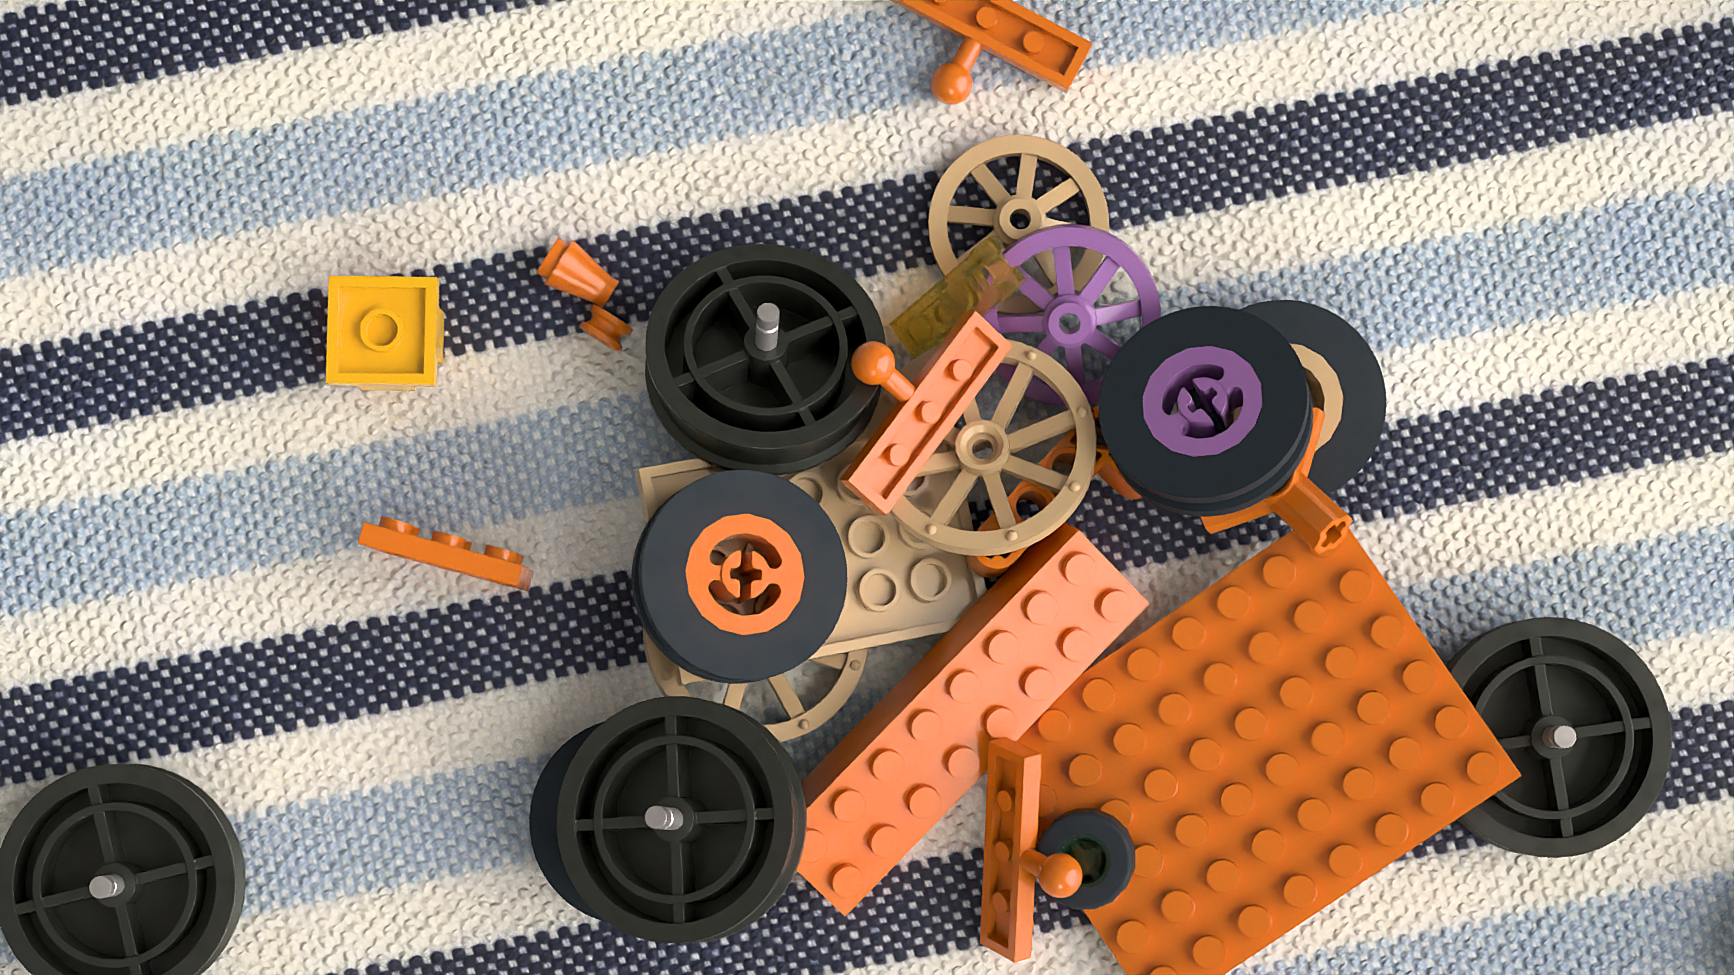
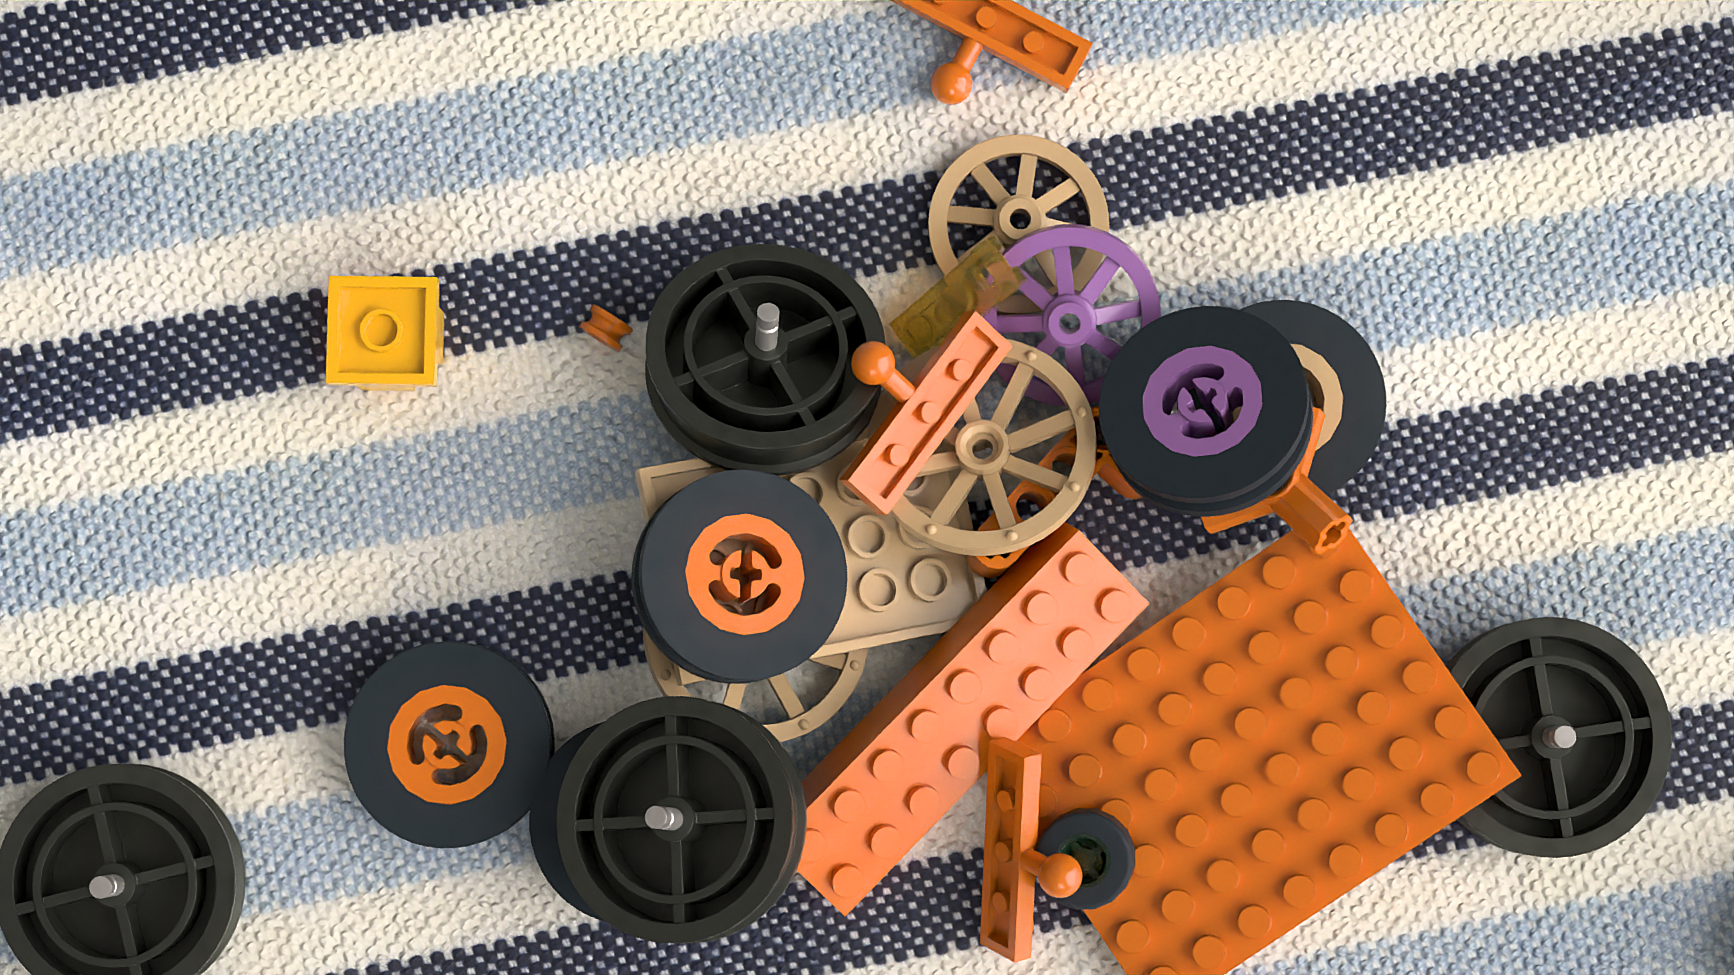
(407, 793): none -> black wheel
(447, 553): orange plate -> none
(576, 273): orange cone -> none

